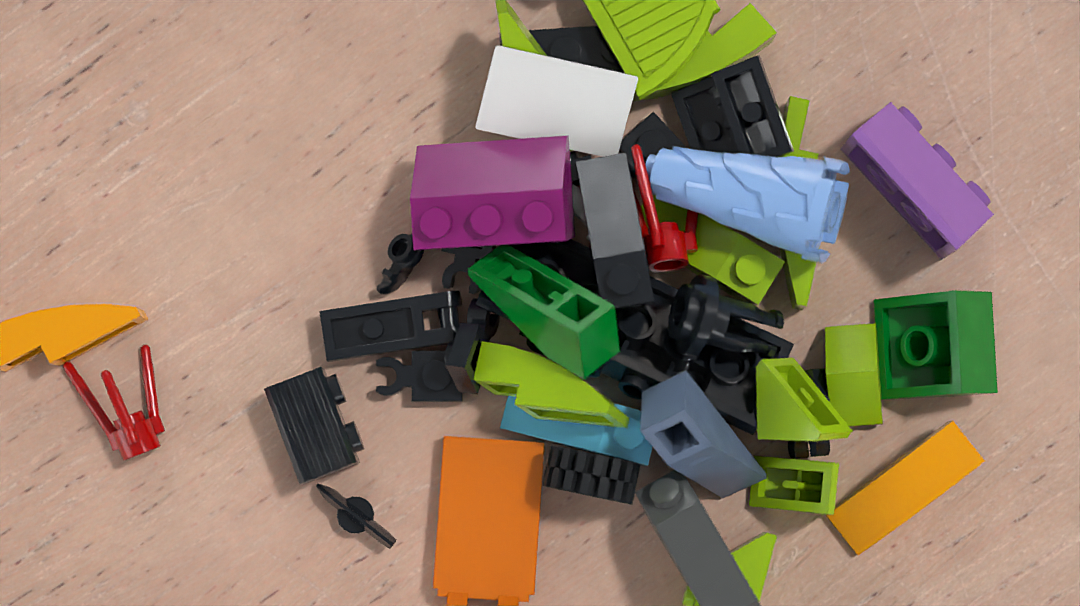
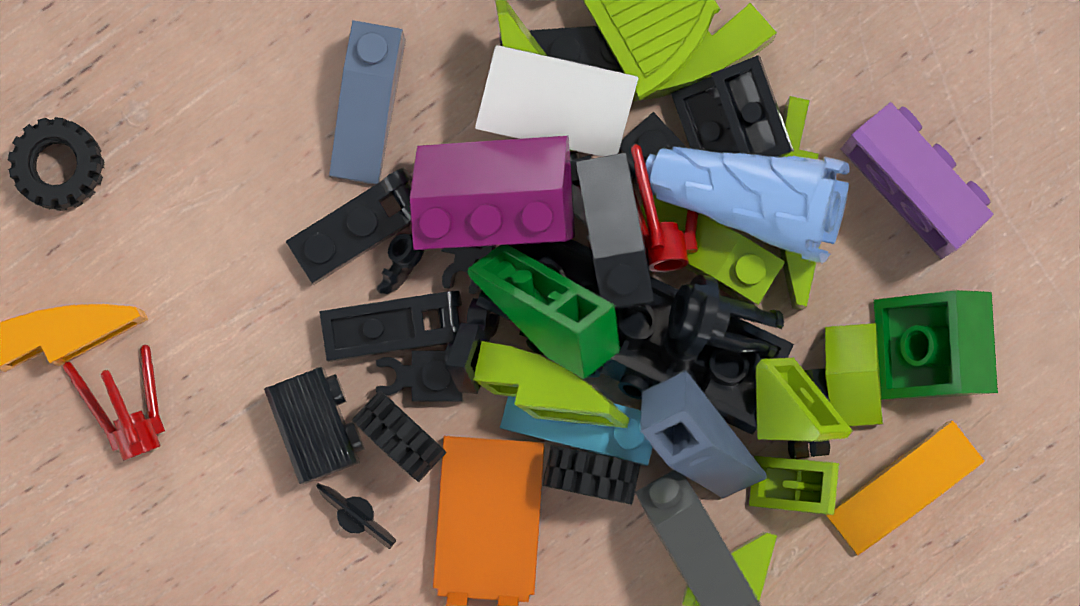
(33, 142): none -> black tyre
(353, 228): none -> black plate
(366, 101): none -> sand blue slope
(399, 436): none -> black tyre

